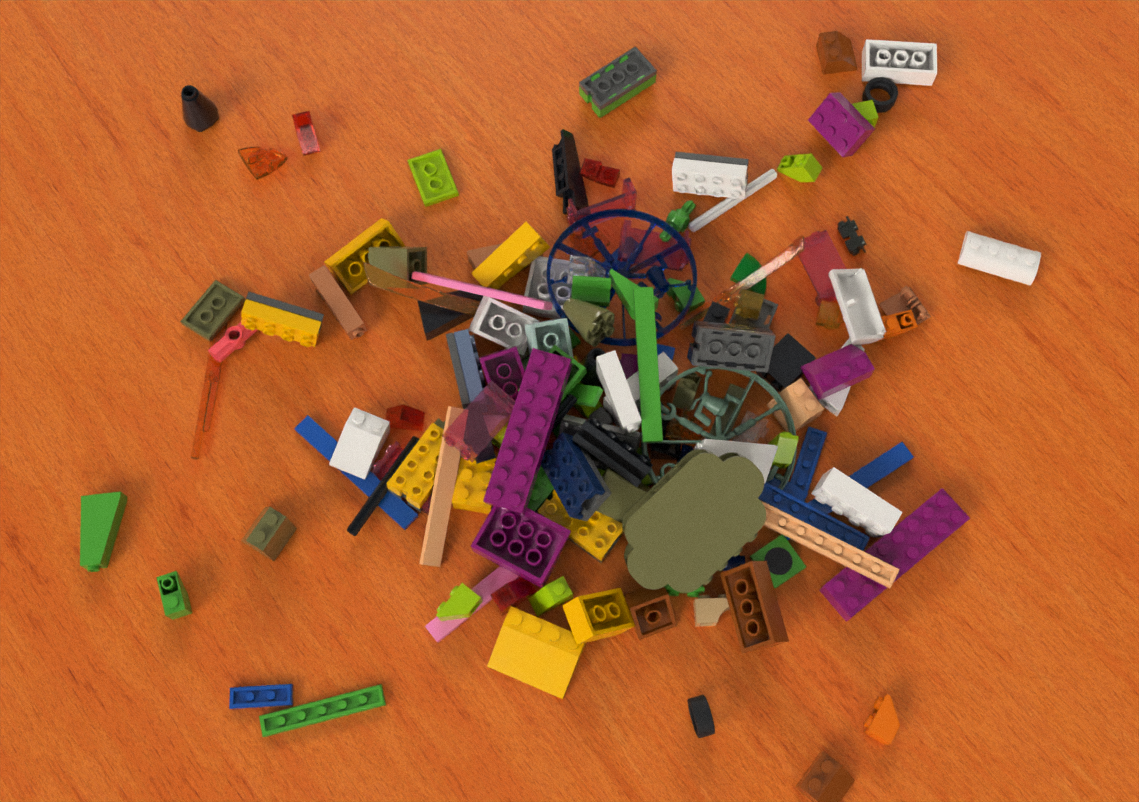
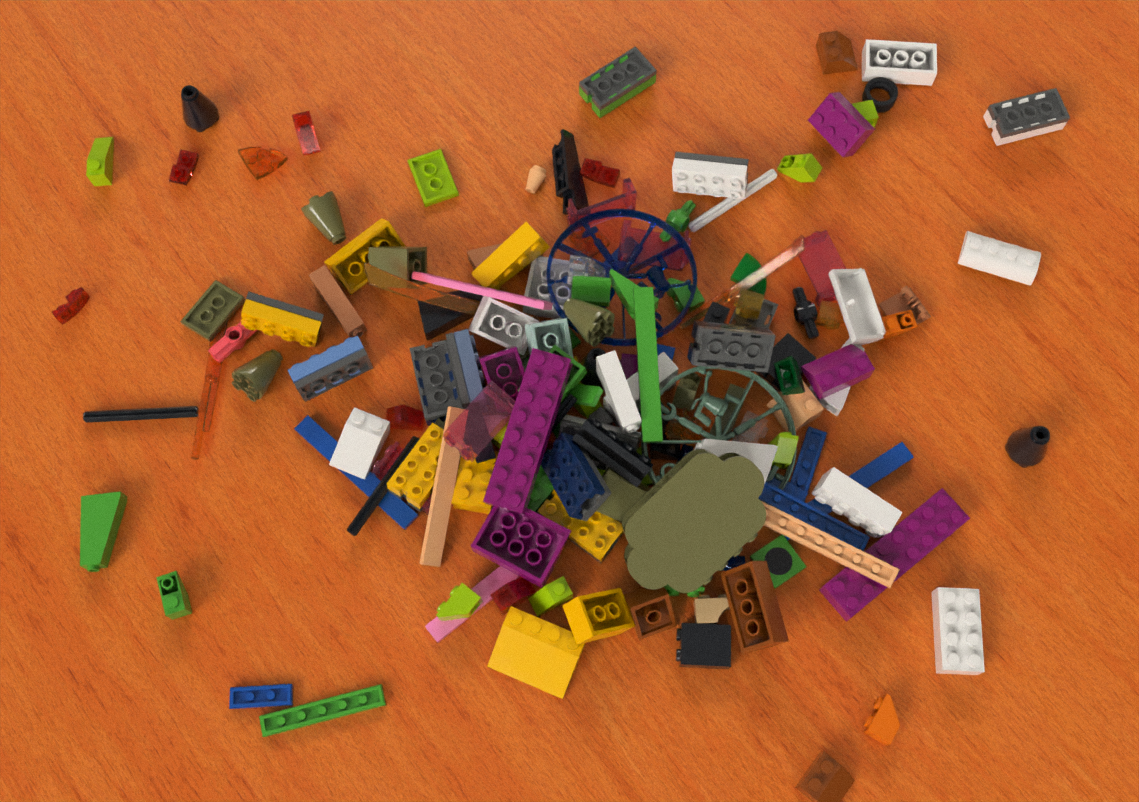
(76, 301): none -> clear red slope
(101, 162): none -> lime slope
(140, 414): none -> black axle
(184, 168): none -> clear red slope
(257, 374): none -> olive cone
(269, 533): olive slope -> none
(326, 217): none -> olive cone
(330, 368): none -> piece
(435, 380): none -> dark grey piece
(535, 178): none -> light nougat cone
(701, 716): black tyre -> none
(704, 646): none -> black brick
(789, 376): none -> dark green slope
(805, 313): none -> black axle
(849, 229): pearl dark grey hinge -> none
(957, 631): none -> white brick
(1026, 116): none -> dark grey piece
(1028, 445): none -> black cone

